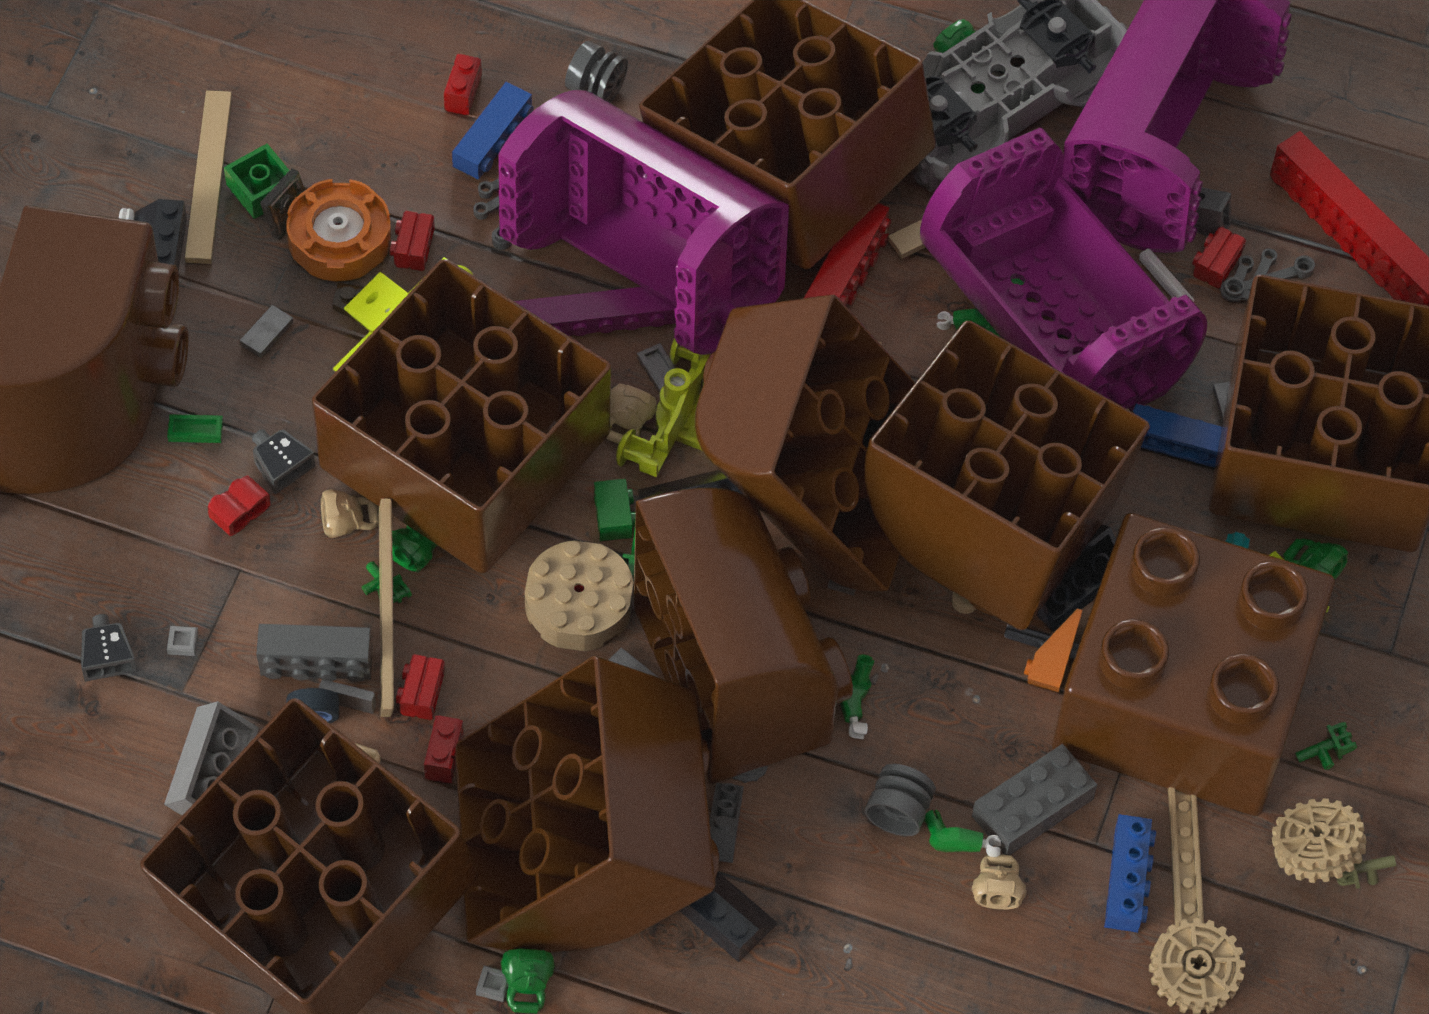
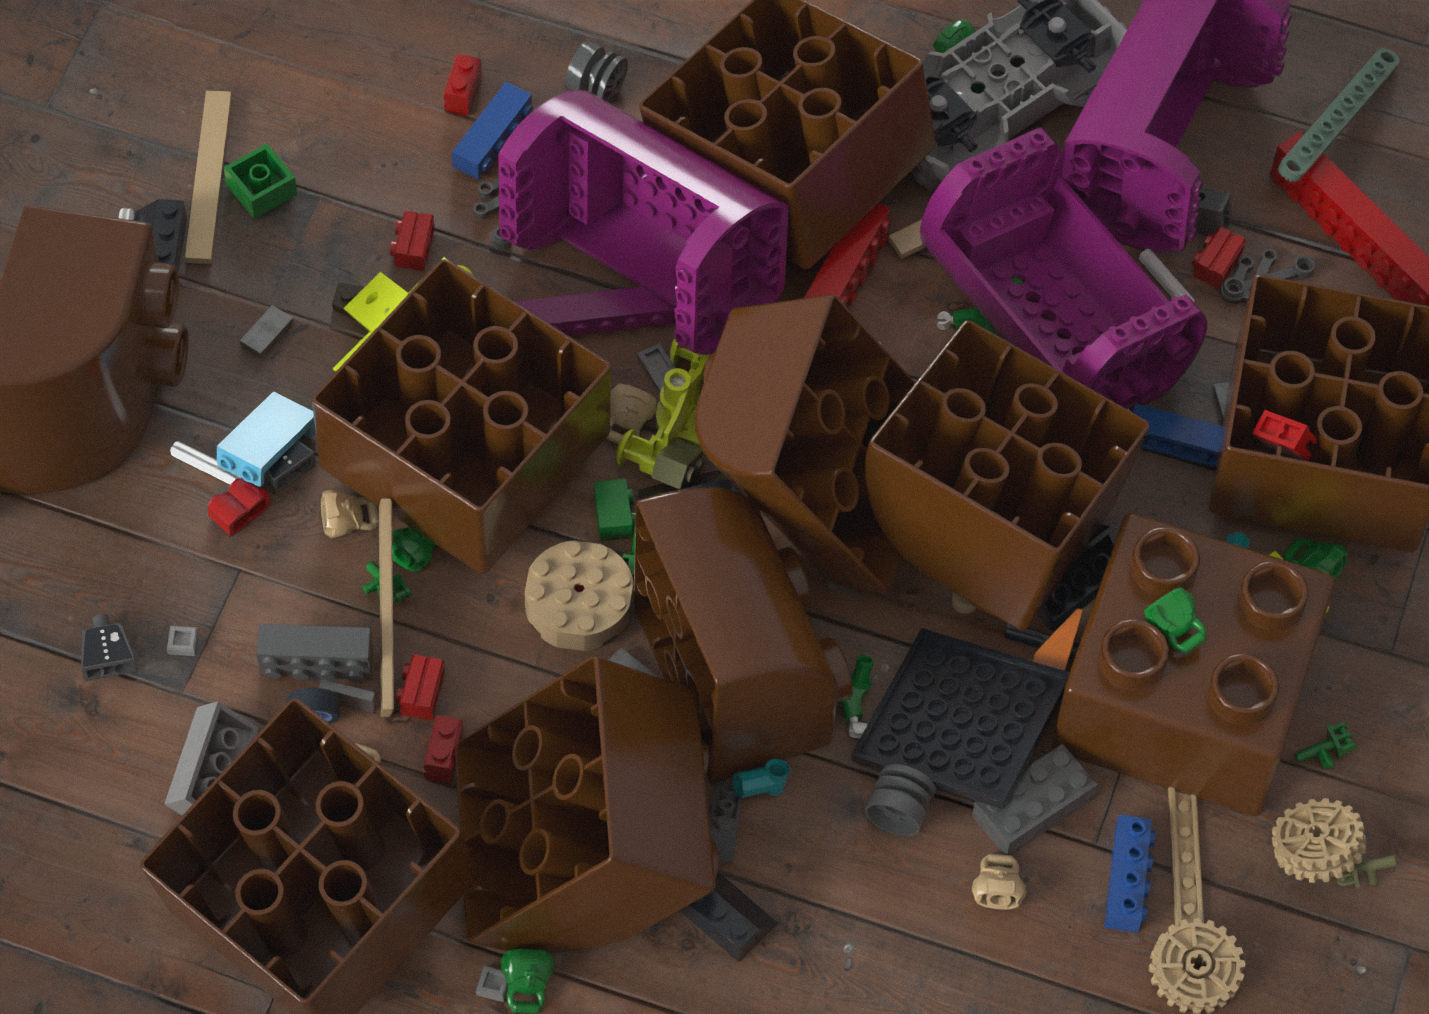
(195, 428): green tile -> none
(201, 462): none -> white axle
(264, 437): none -> panel
(278, 201): clear smoke tile -> none
(338, 230): orange piece -> none
(678, 463): none -> olive brick
(766, 780): none -> teal piece
(958, 839): green arm -> none
(963, 717): none -> black plate
(1174, 617): none -> green piece
(1282, 431): none -> red hinge
(1338, 115): none -> sand green plate

